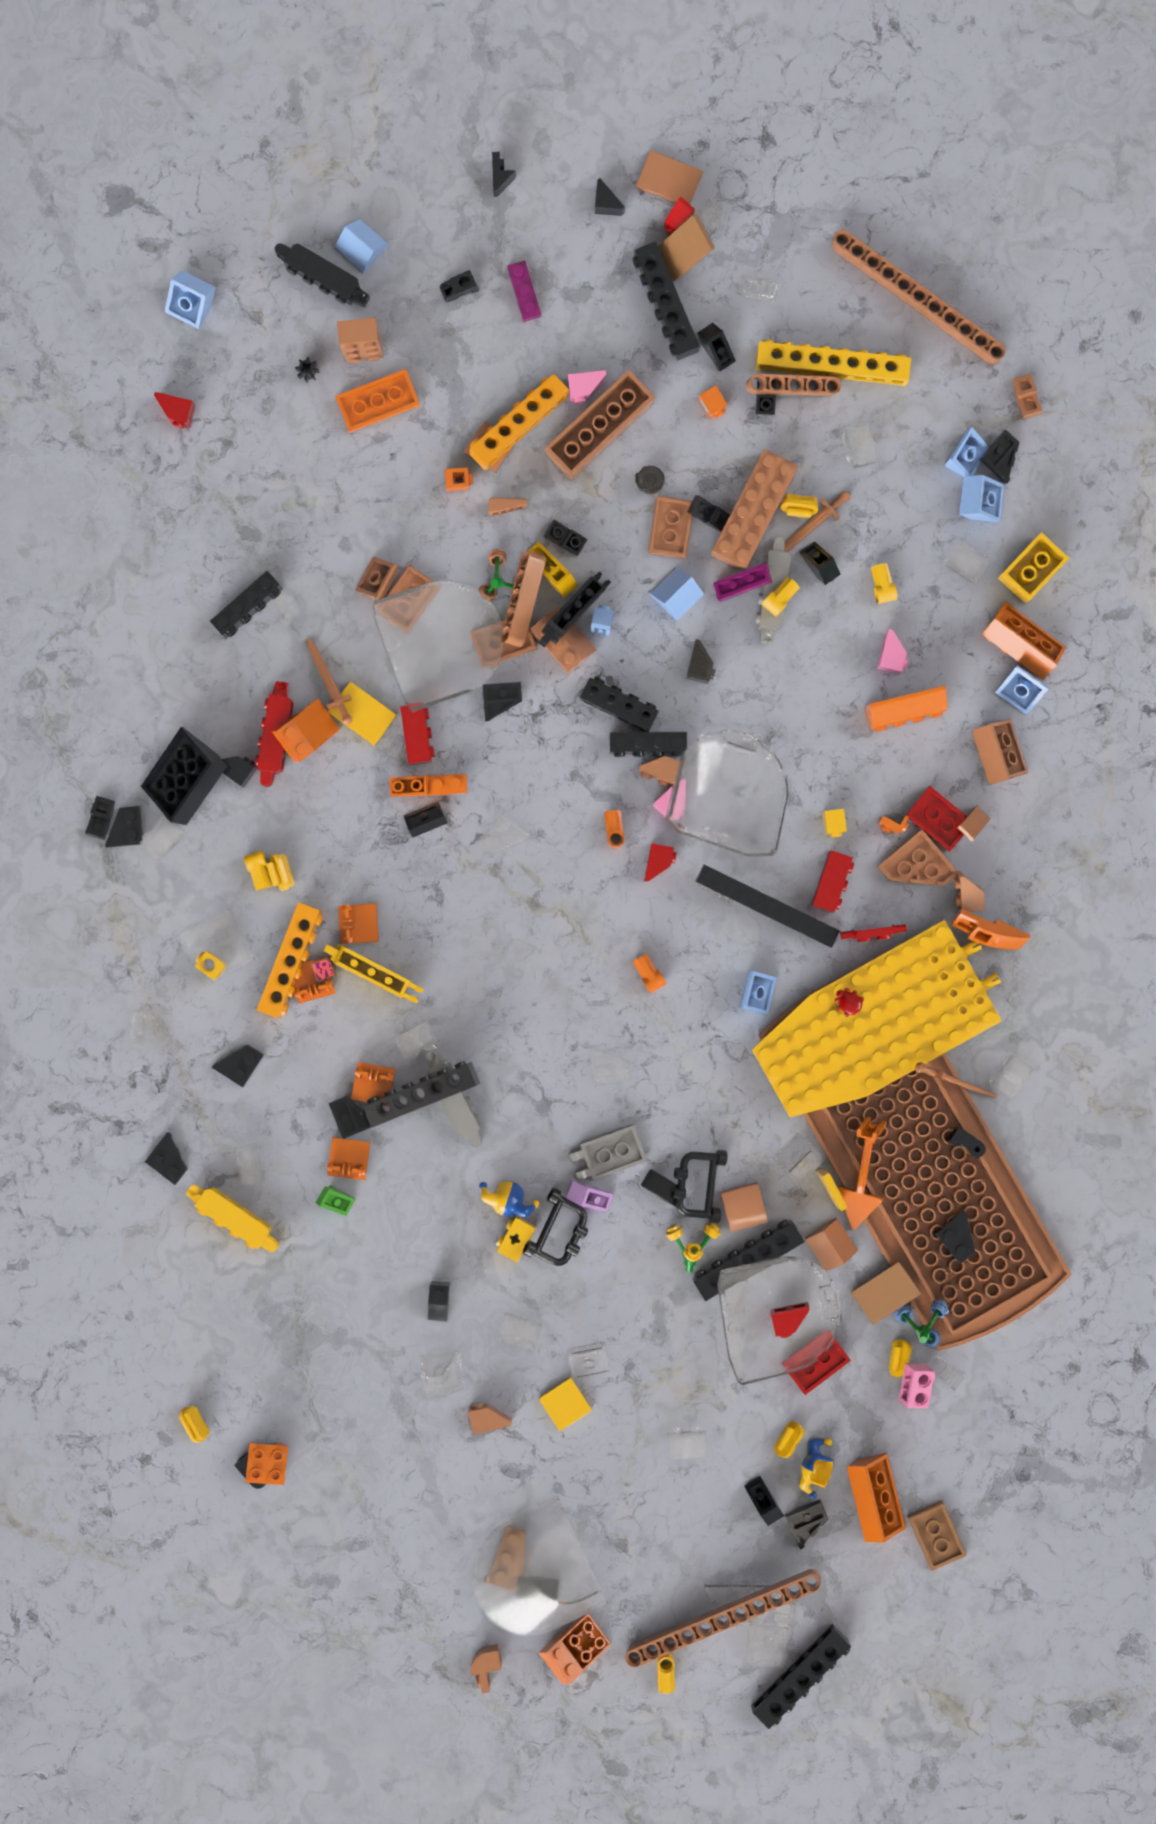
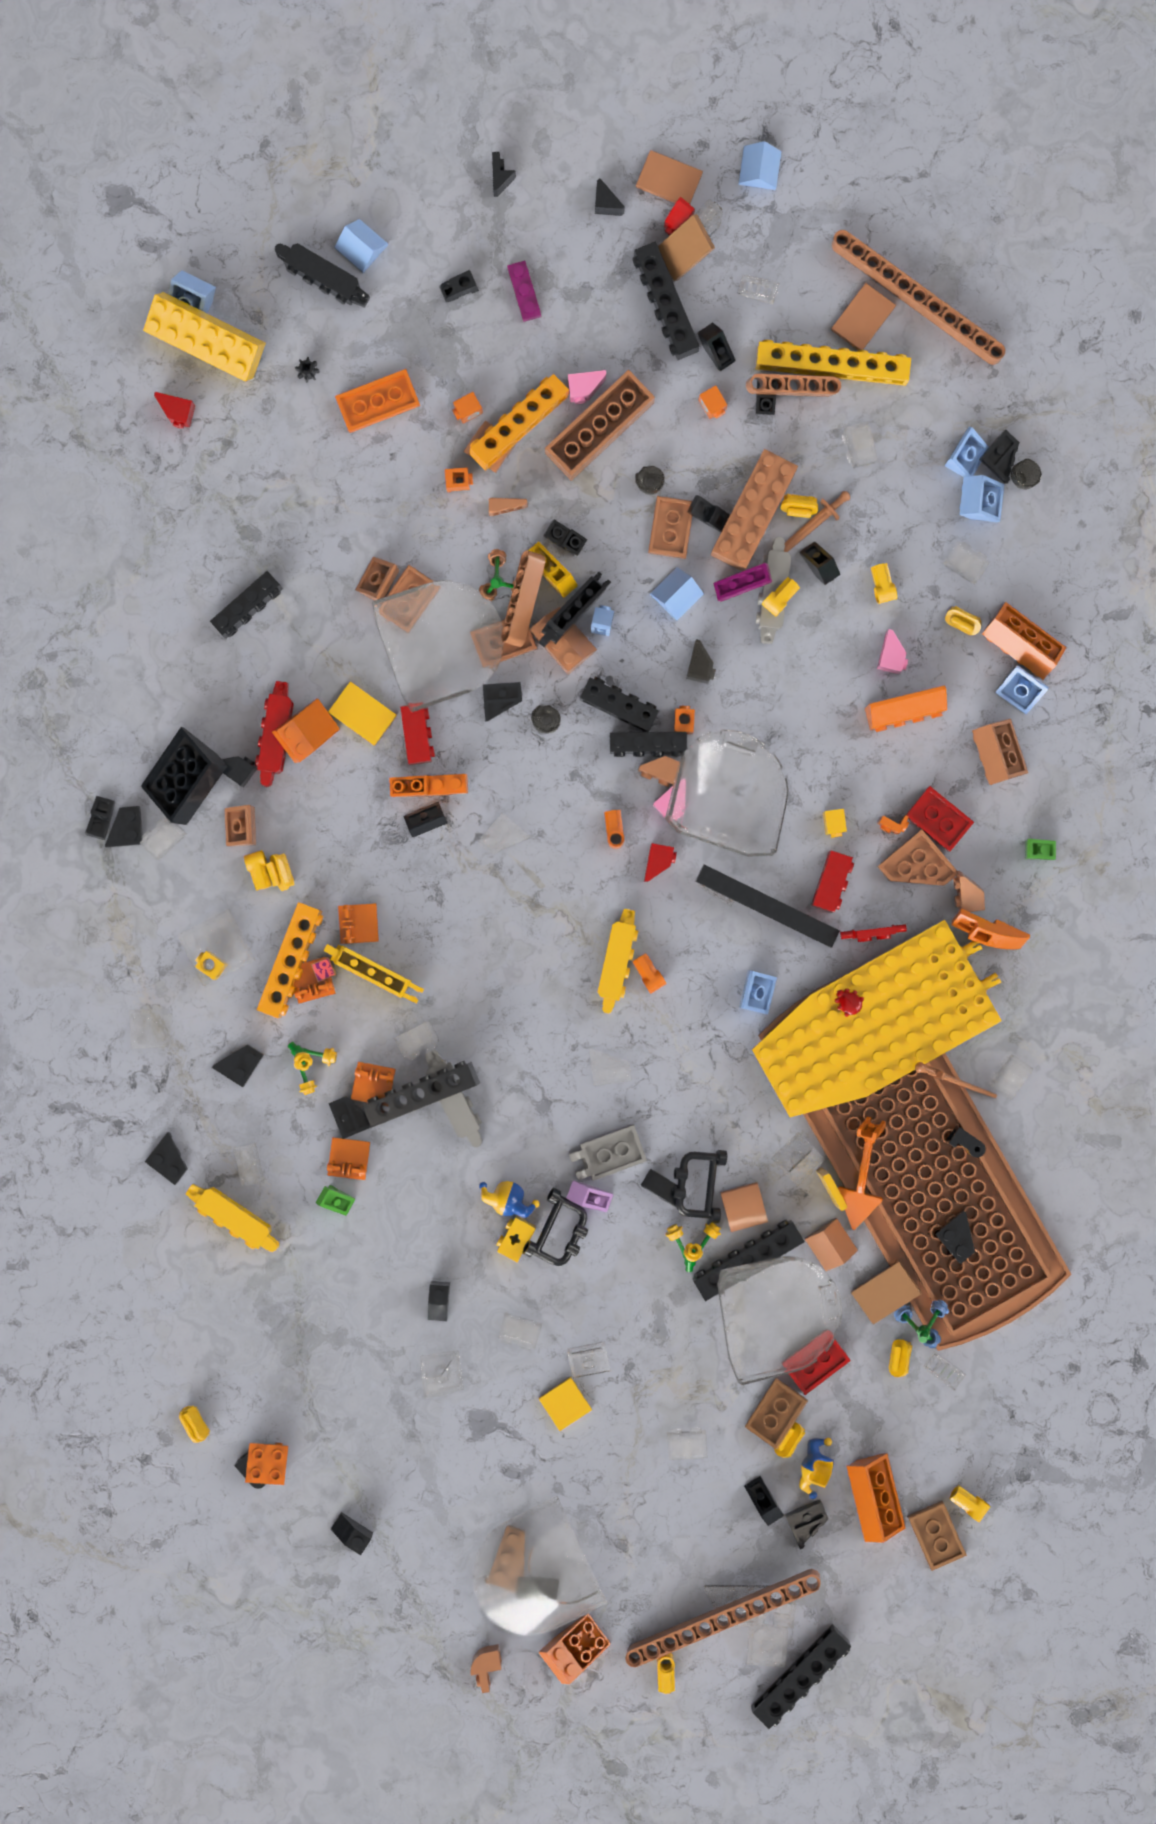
(204, 336): none -> yellow brick
(240, 825): none -> nougat slope
(303, 1060): none -> yellow plant
(330, 684): nougat sword -> none
(351, 1533): none -> black slope
(360, 339): nougat brick -> none
(467, 408): none -> orange brick
(487, 1418): nougat slope -> none
(545, 719): none -> clear smoke hair
(616, 960): none -> yellow hinge
(684, 710): none -> orange brick
(760, 166): none -> light blue slope
(776, 1413): none -> medium nougat tile
(788, 1318): red slope -> none
(863, 317): none -> nougat tile
(916, 1385): bright pink brick -> none
(963, 621): none -> yellow piece
(973, 1506): none -> yellow piece
(974, 823): nougat slope -> none
(1026, 396): nougat slope -> none
(1026, 474): none -> clear smoke hair
(1033, 568): yellow brick -> none
(1040, 849): none -> bright green slope

